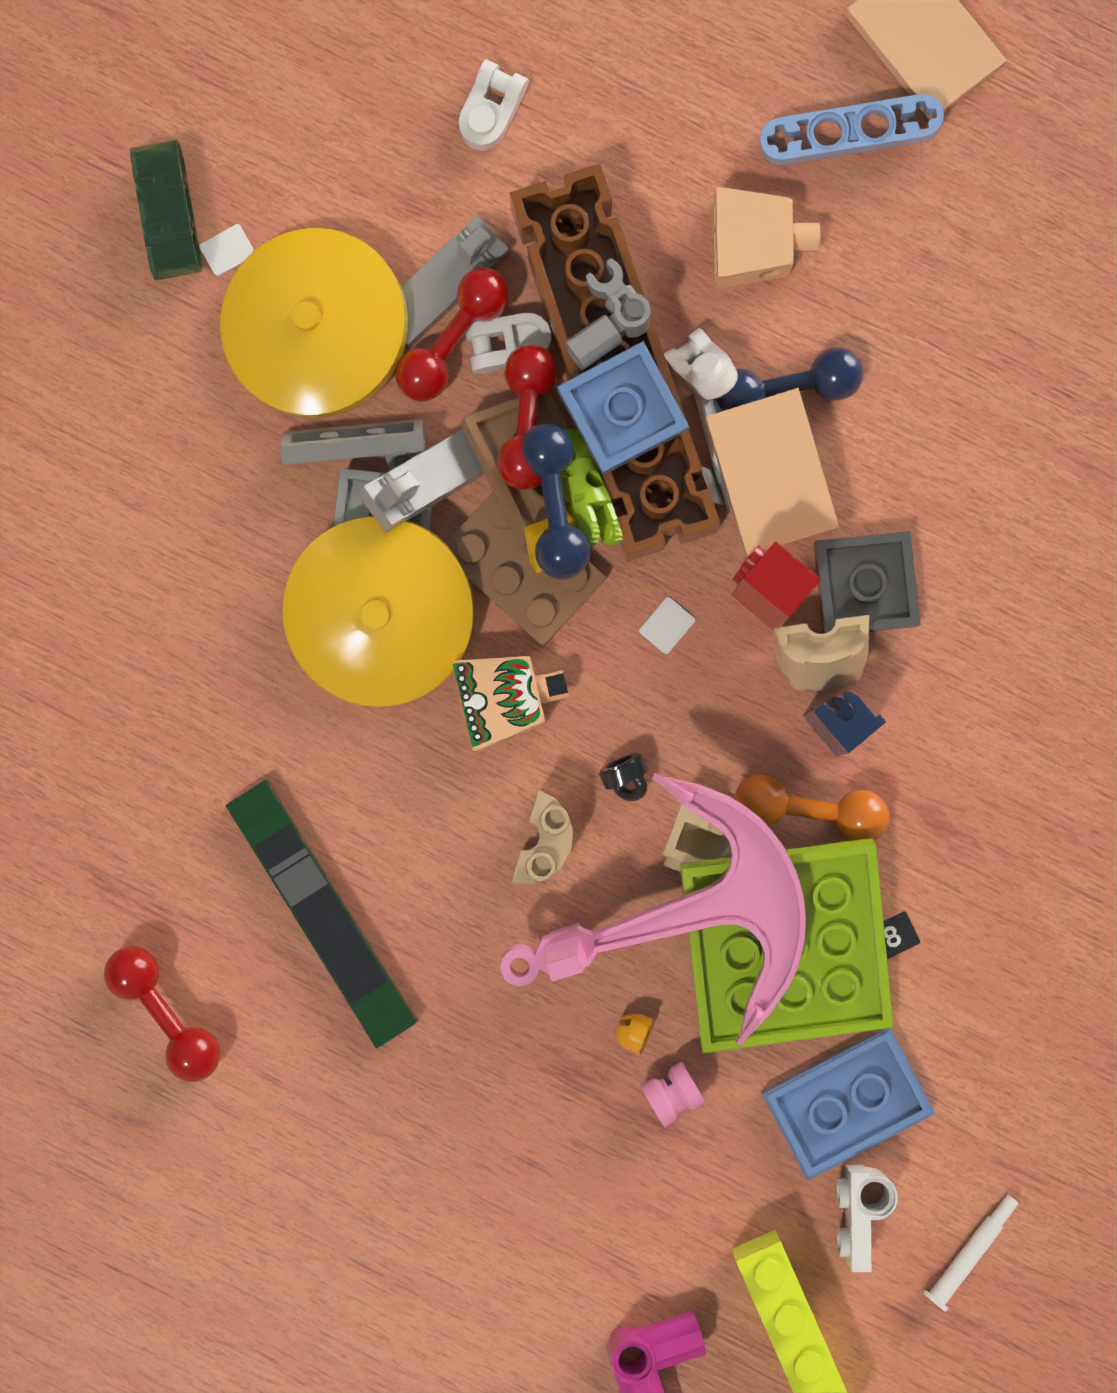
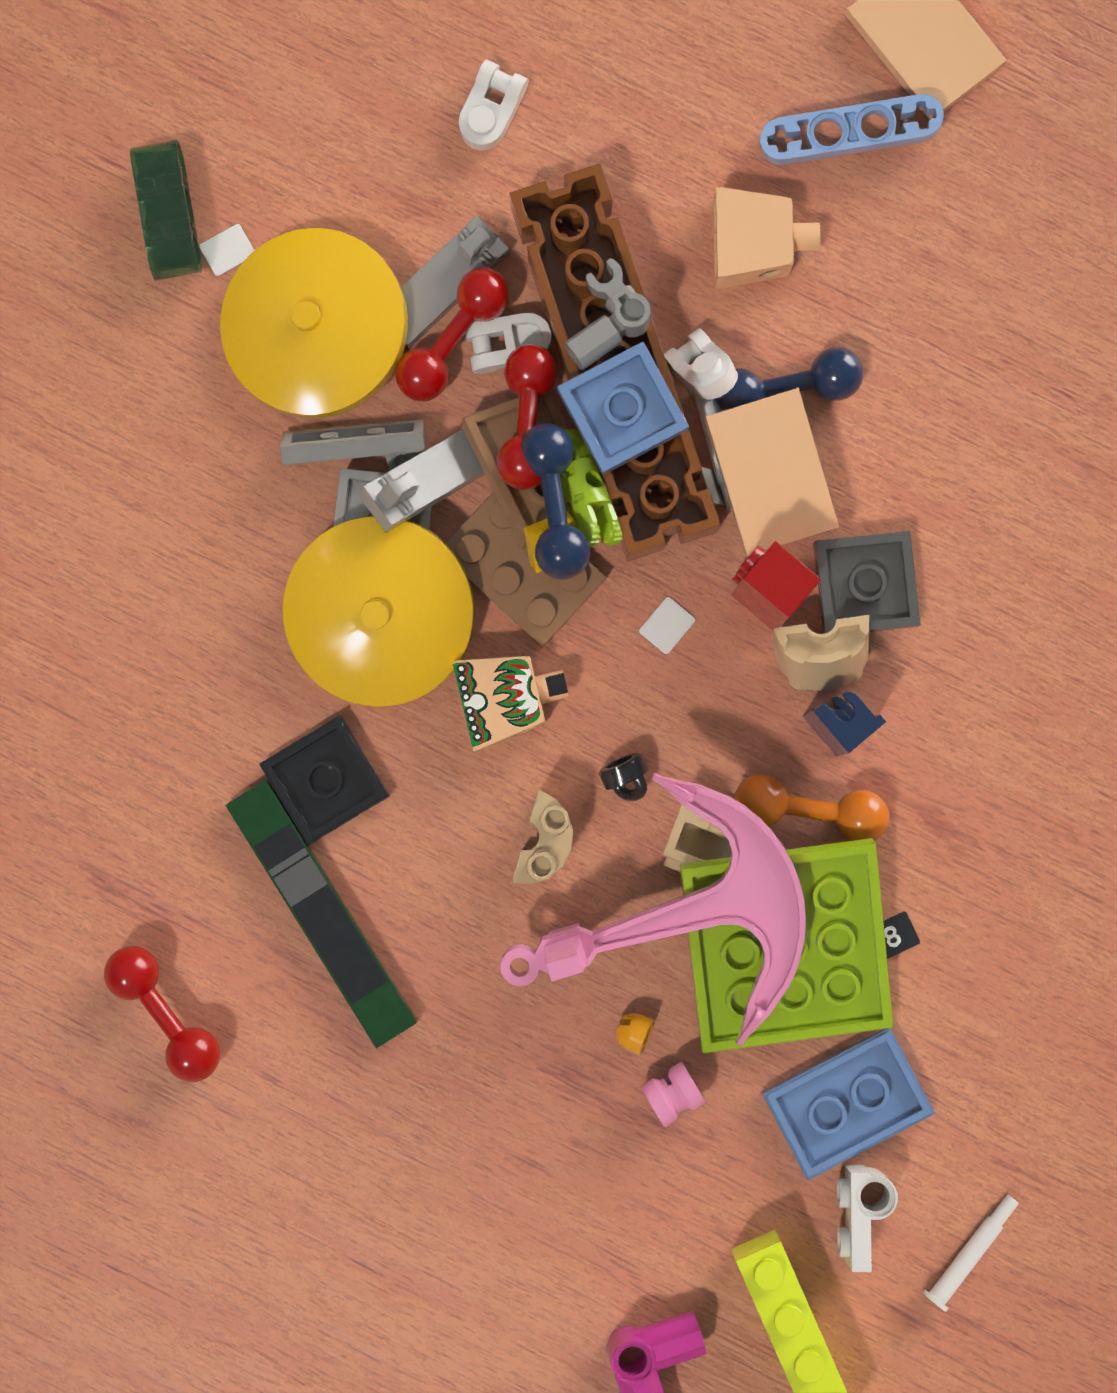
(324, 780): none -> black tile

